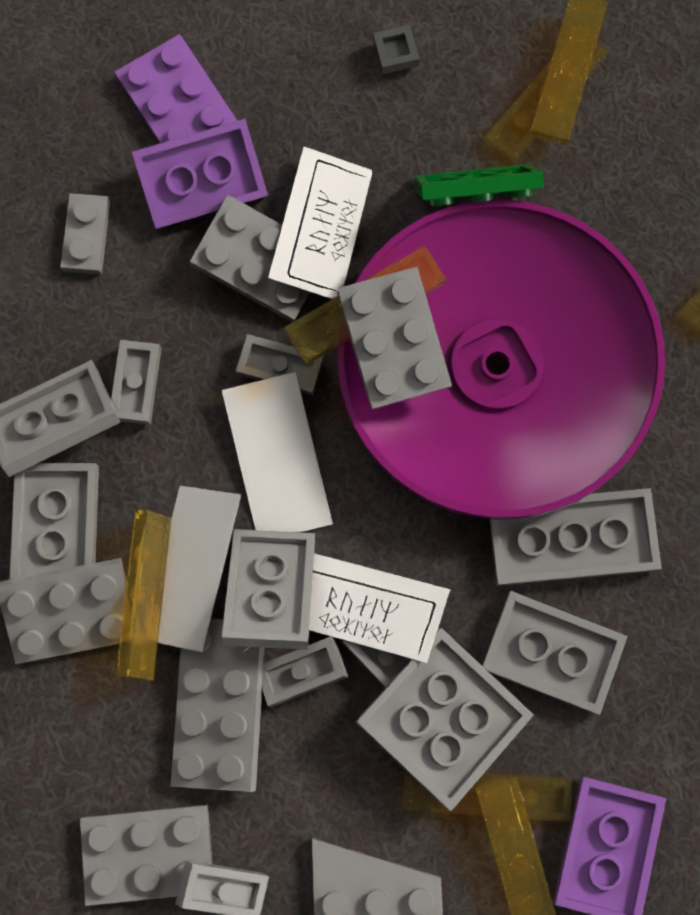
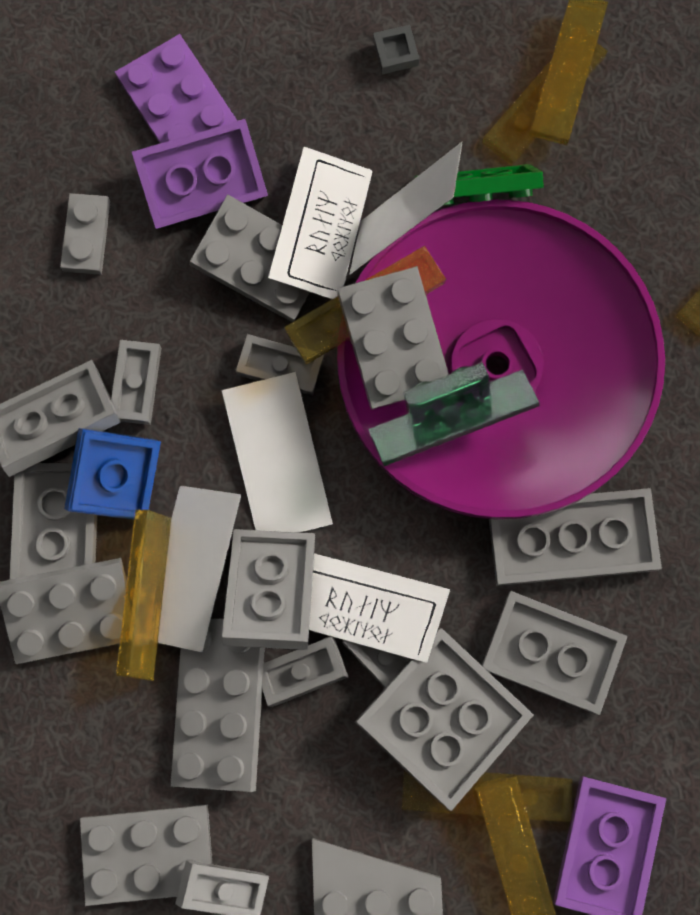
(111, 474): none -> blue tile
(407, 208): none -> white sticker
(451, 409): none -> clear green bracket

